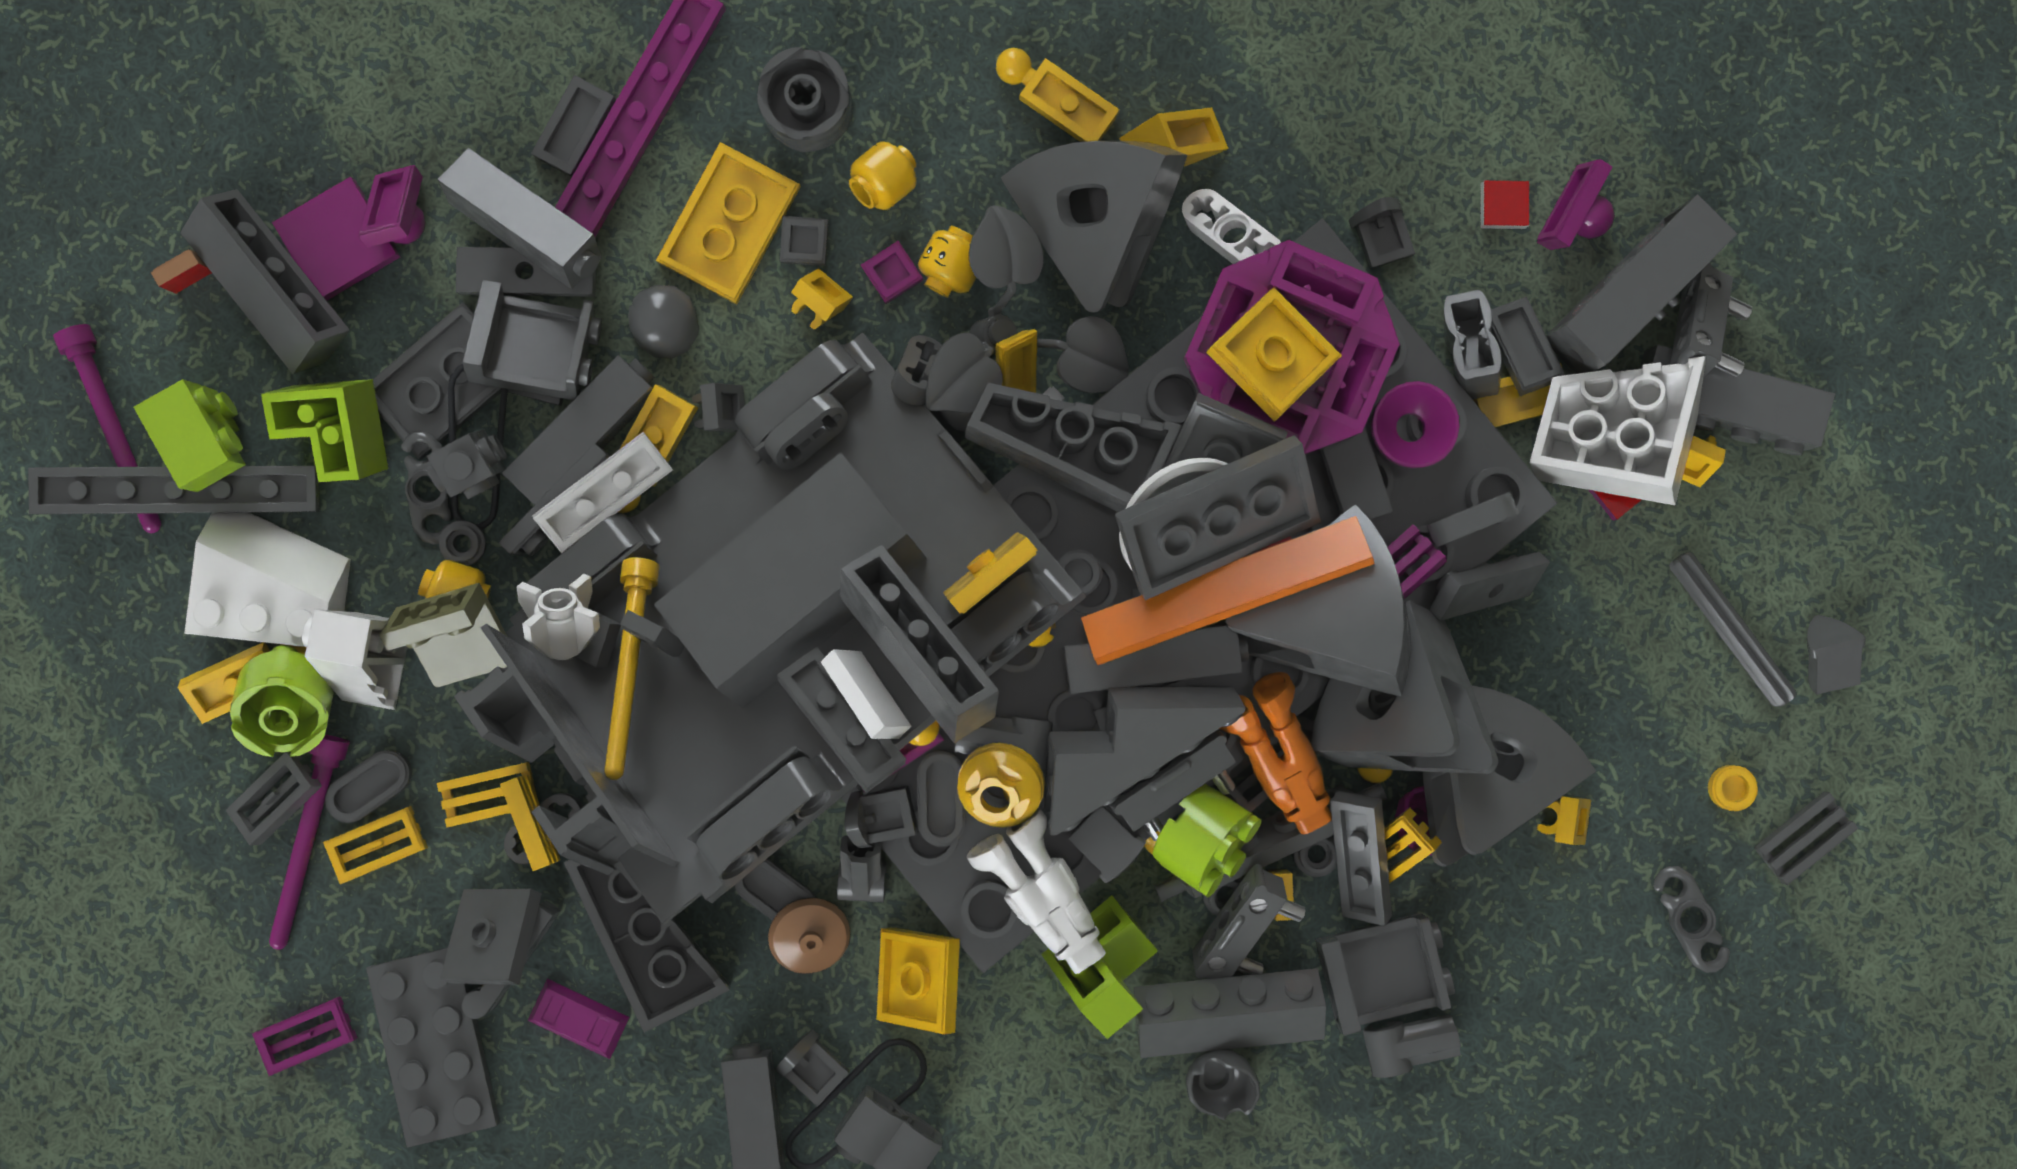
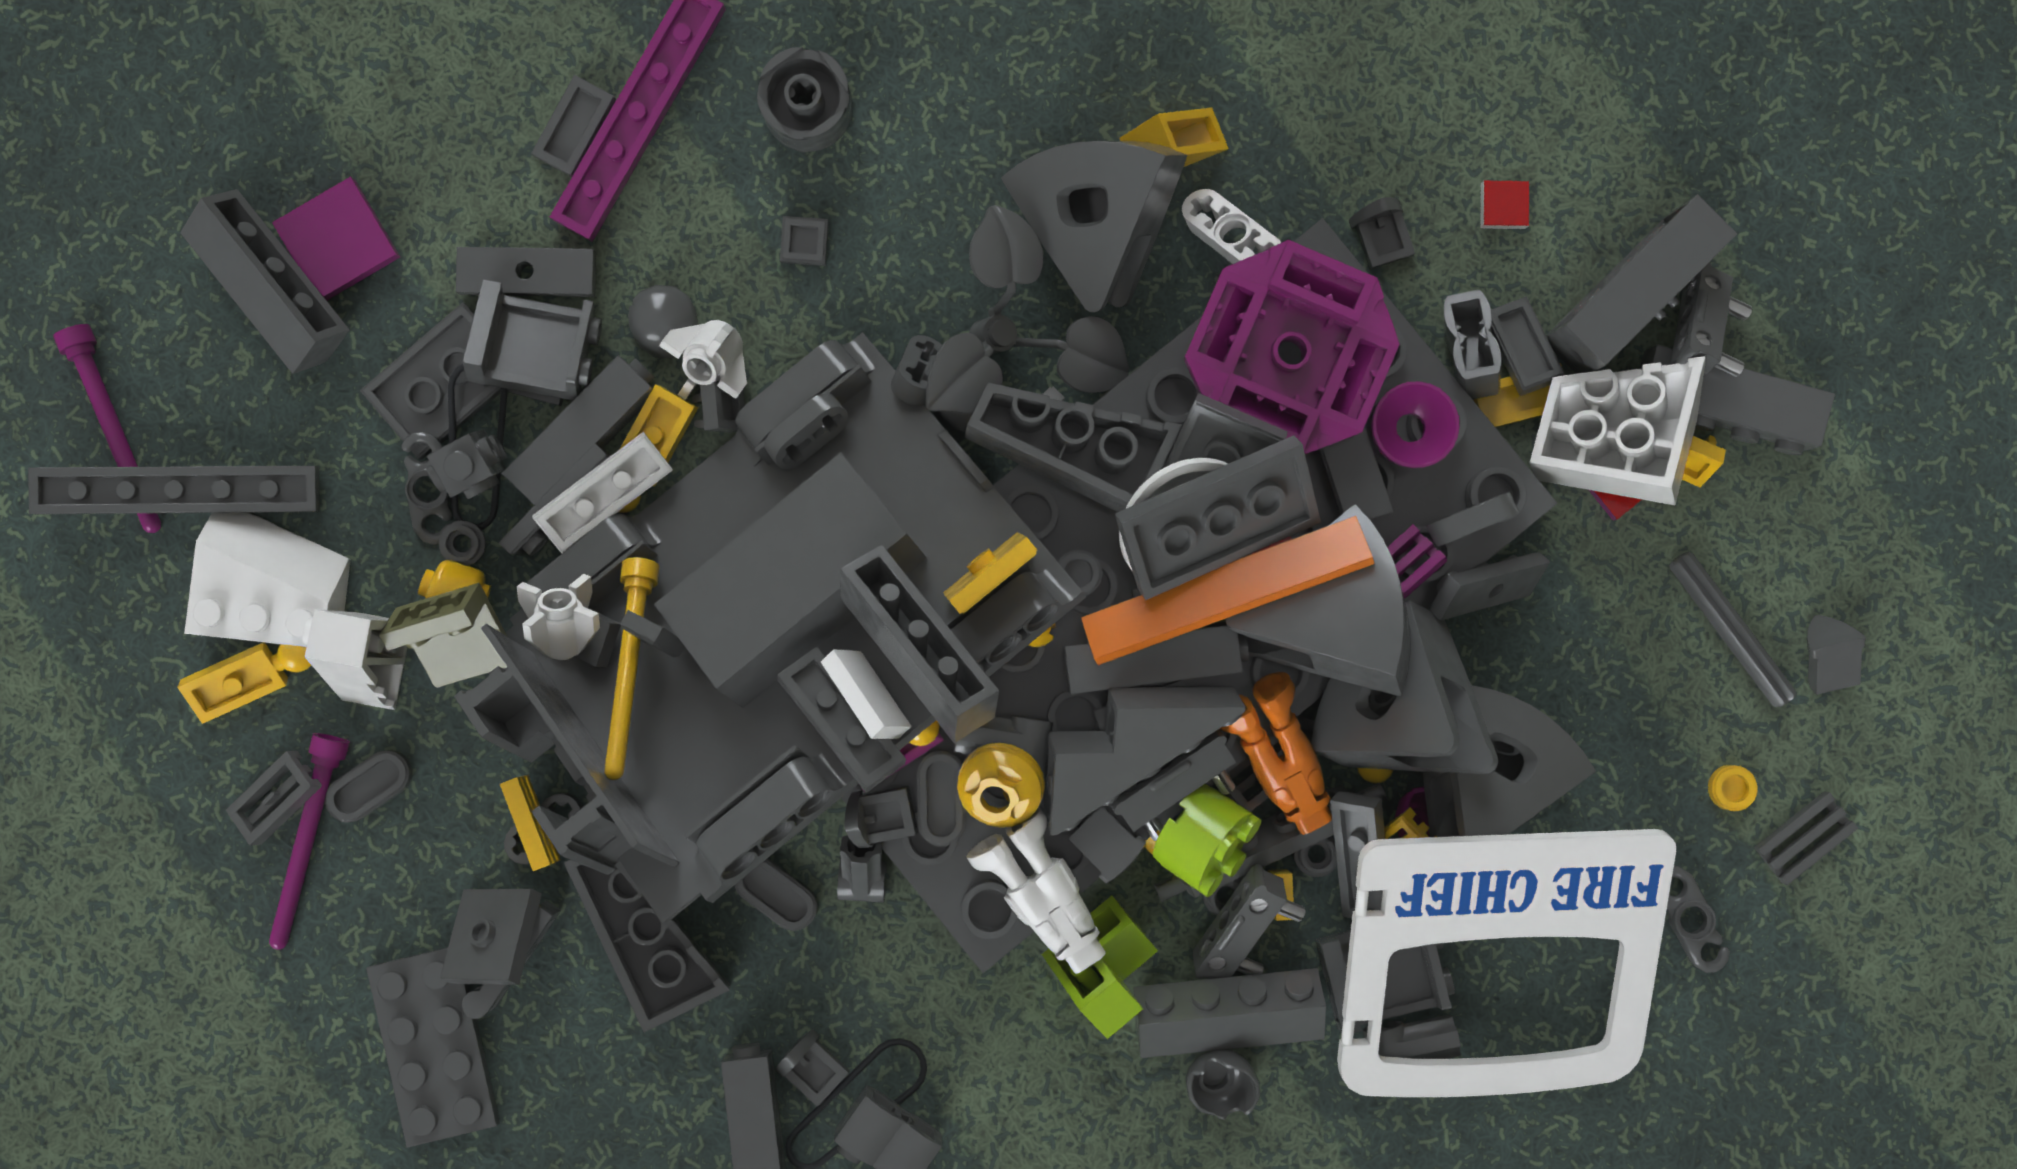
(180, 272): tile -> none
(193, 433): lime brick -> none
(280, 704): lime brick -> none
(340, 424): lime brick -> none
(340, 1020): magenta tile -> none
(392, 208): magenta tile -> none
(411, 830): yellow tile -> none
(449, 803): yellow tile -> none
(520, 218): brick -> none
(578, 1018): magenta tile -> none
(709, 355): none -> white brick
(728, 223): yellow tile -> none
(809, 935): medium nougat piece -> none
(821, 296): yellow tile -> none
(883, 175): yellow head -> none
(892, 272): magenta tile -> none
(918, 980): yellow plate -> none
(947, 262): yellow head -> none
(1018, 360): yellow tile -> none
(1057, 96): yellow plate -> none
(1273, 354): yellow plate -> none
(1496, 889): none -> white door
(1571, 820): yellow tile -> none
(1579, 208): magenta tile -> none

